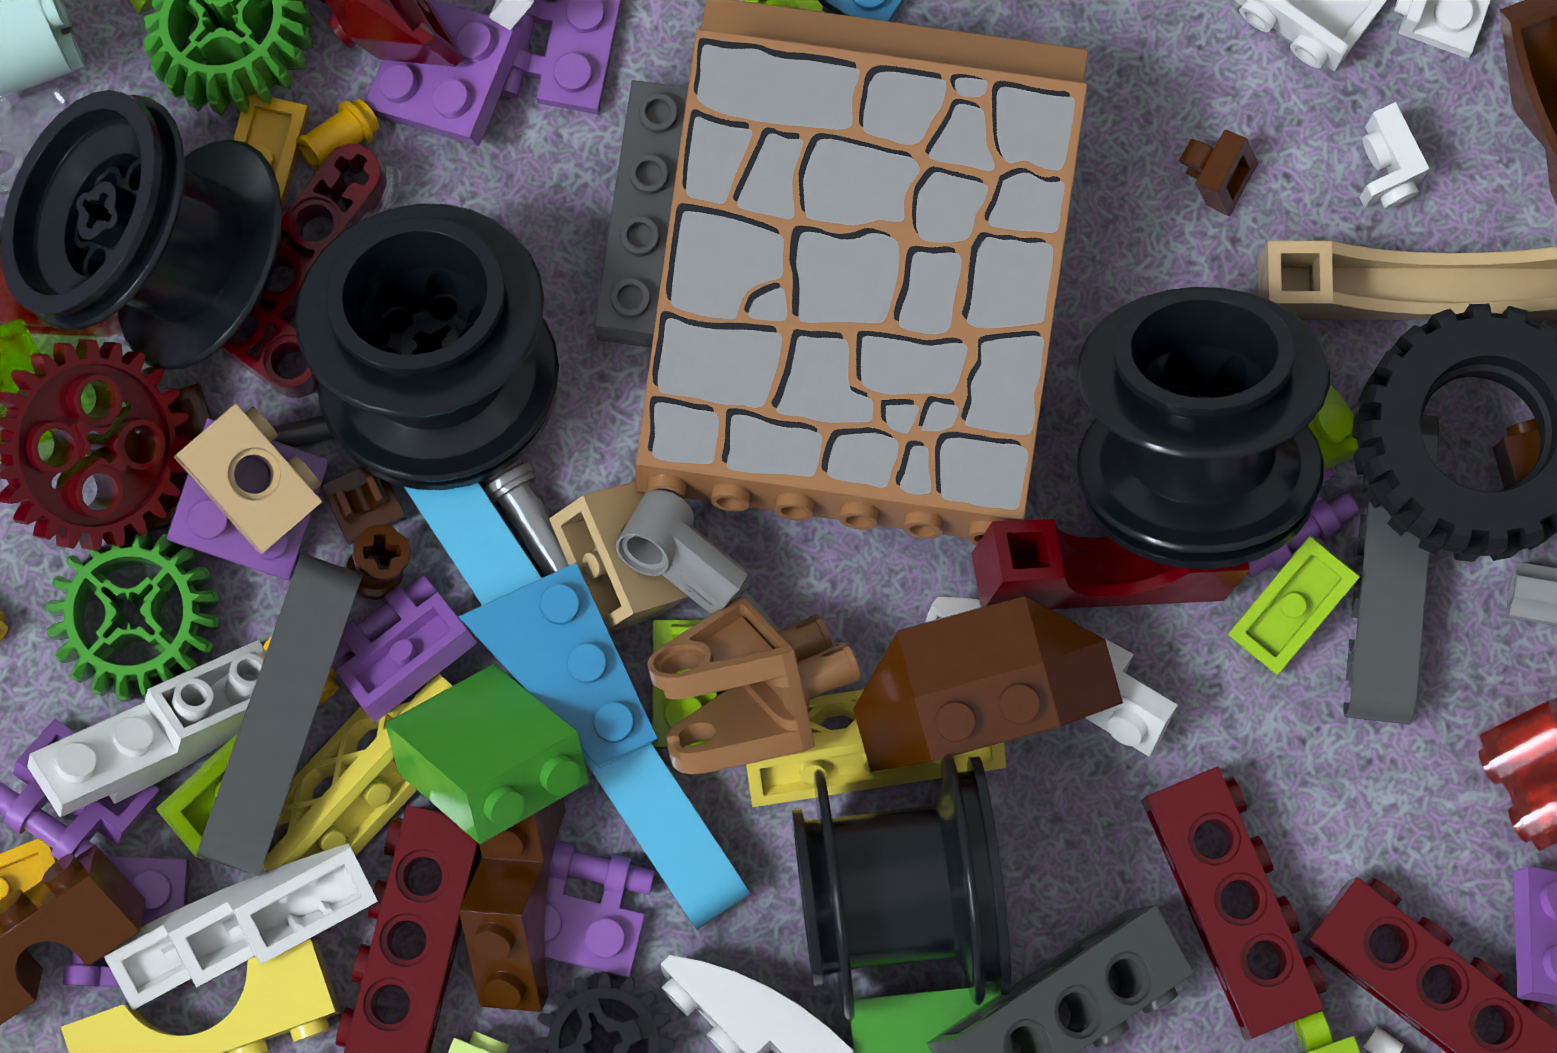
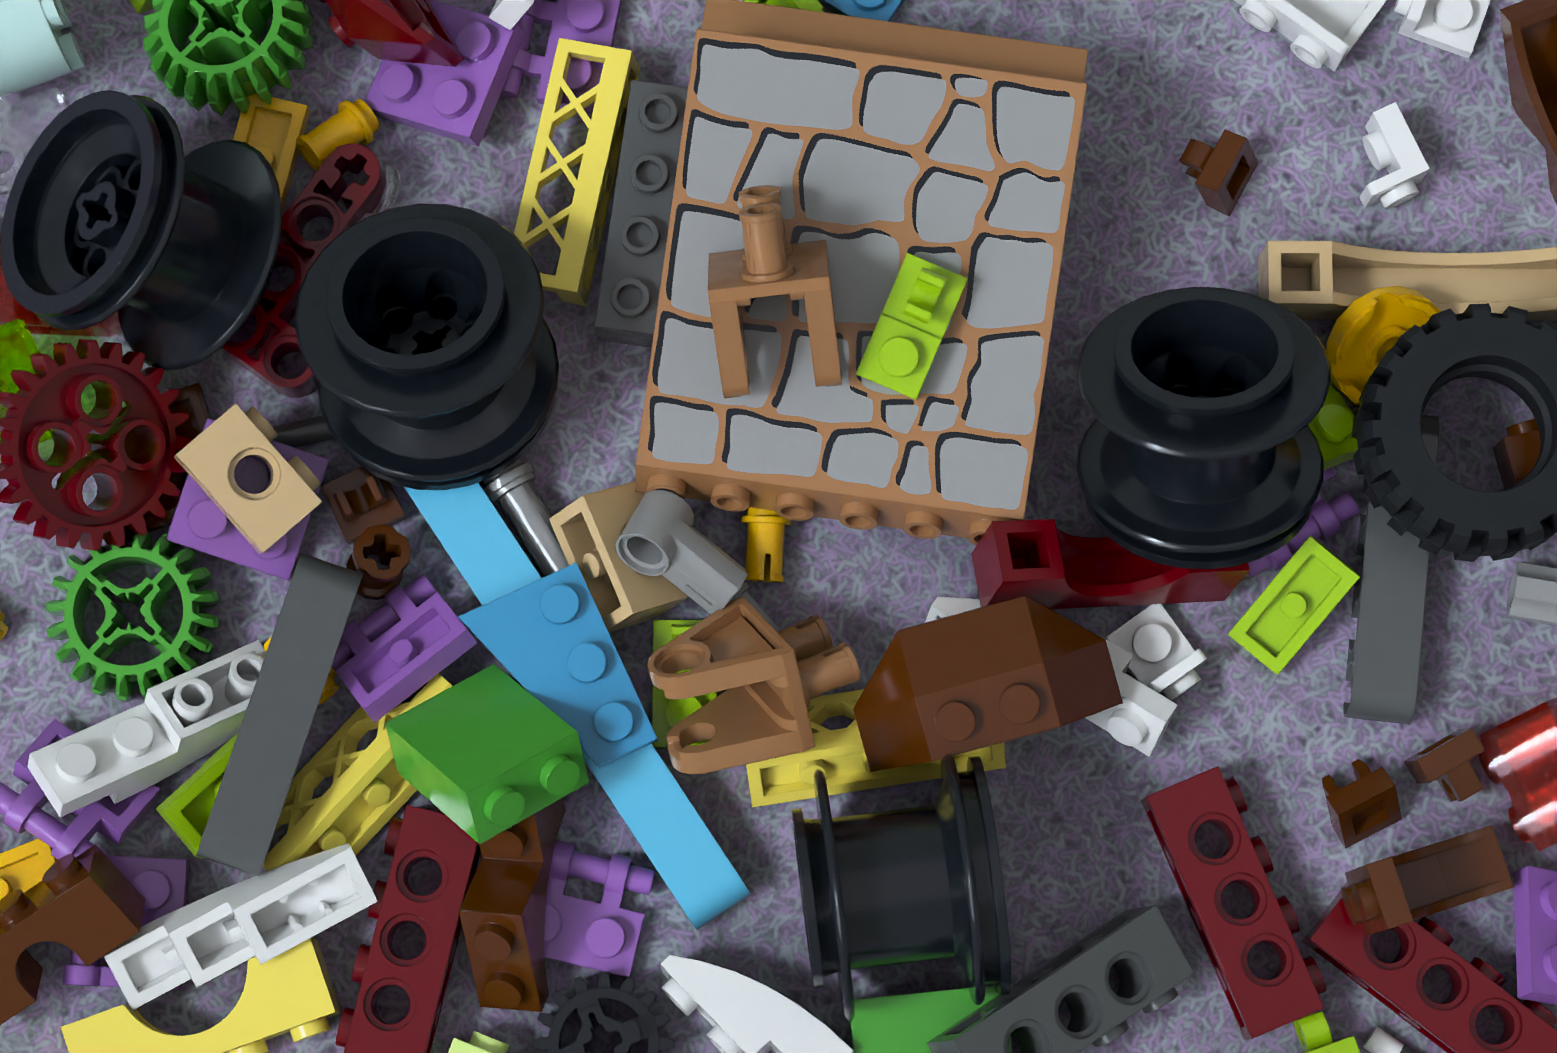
(597, 170): none -> light yellow fence
(764, 545): none -> yellow pin
(770, 269): none -> medium nougat piece
(911, 326): none -> lime plate
(1160, 651): none -> white bracket
(1362, 805): none -> reddish brown tile
(1369, 331): none -> yellow tile
(1425, 881): none -> reddish brown arch
(1449, 764): none -> reddish brown tile

